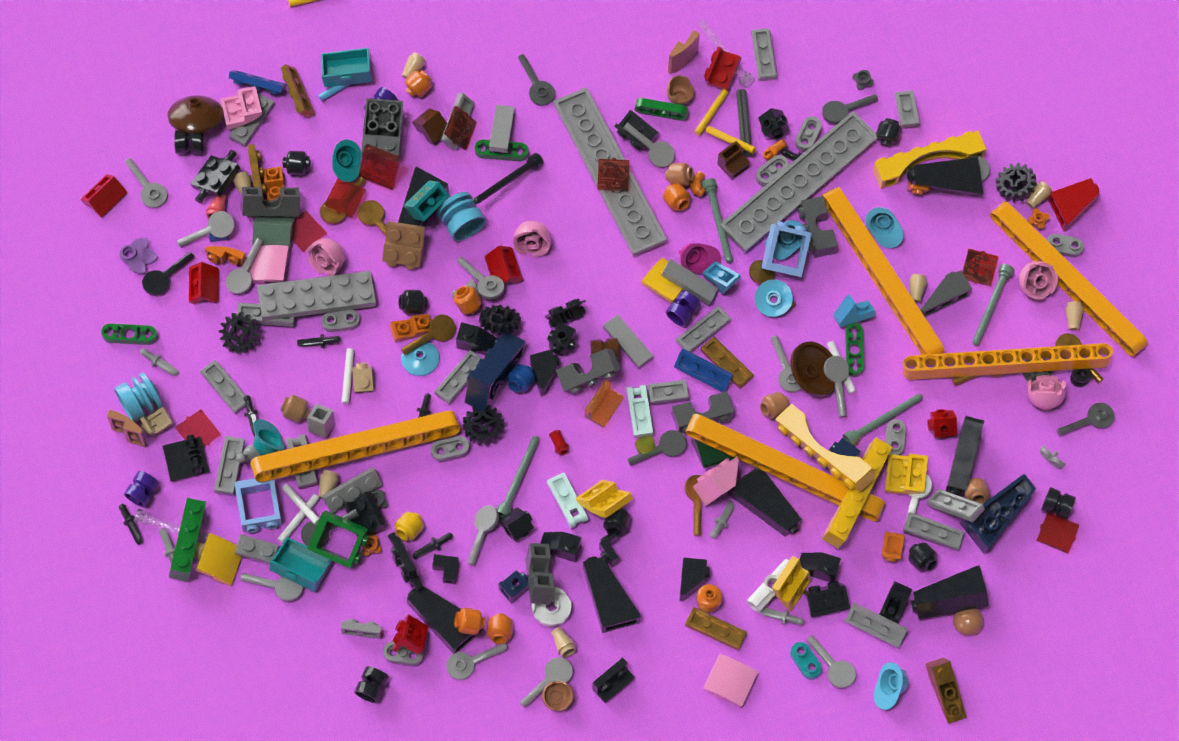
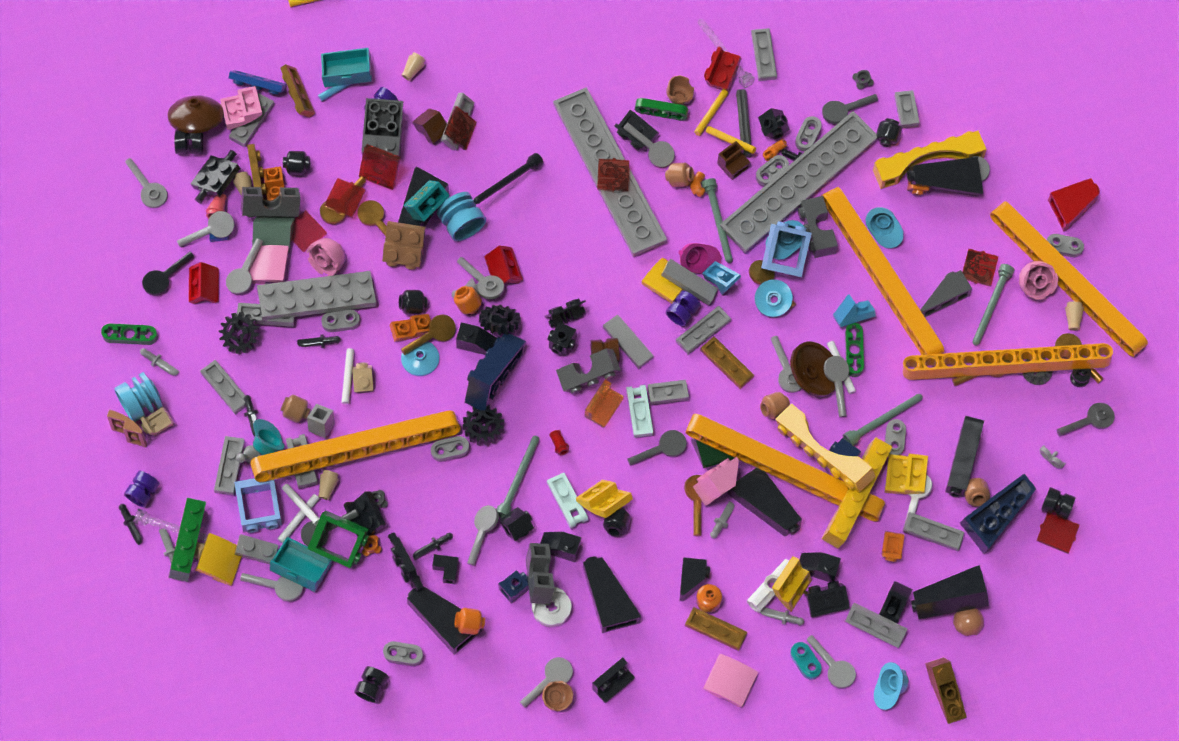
(104, 195): red panel -> none
(140, 255): medium lavender plate -> none
(185, 458): black hinge -> none
(198, 425): clear red piece -> none
(220, 254): orange slope -> none
(346, 160): teal piece -> none
(351, 490): light grey plate -> none
(354, 628): light grey plate -> none
(409, 526): yellow head -> none
(410, 634): red bracket -> none
(418, 84): orange head -> none
(423, 411): black piece -> none
(457, 379): light grey tile -> none
(461, 665): light grey piece -> none
(499, 628): orange head -> none
(501, 128): light grey tile -> none
(506, 156): green beam -> none
(520, 378): blue head -> none
(532, 238): bright pink cylinder -> none
(540, 92): dark grey piece -> none
(544, 368): black slope -> none
(563, 643): tan cone -> none
(607, 551): black bracket -> none
(645, 444): clear neon green tile -> none
(676, 197): orange head -> none
(683, 53): slope -> none
(703, 370): blue plate -> none
(720, 411): dark grey arch -> none
(917, 286): tan cone -> none
(922, 557): black head -> none
(942, 423): red brick -> none
(955, 505): light grey tile -> none
(1019, 184): black gear -> none
(1038, 223): orange plate -> none
(1042, 192): tan cone -> none
(1046, 392): bright pink cylinder -> none

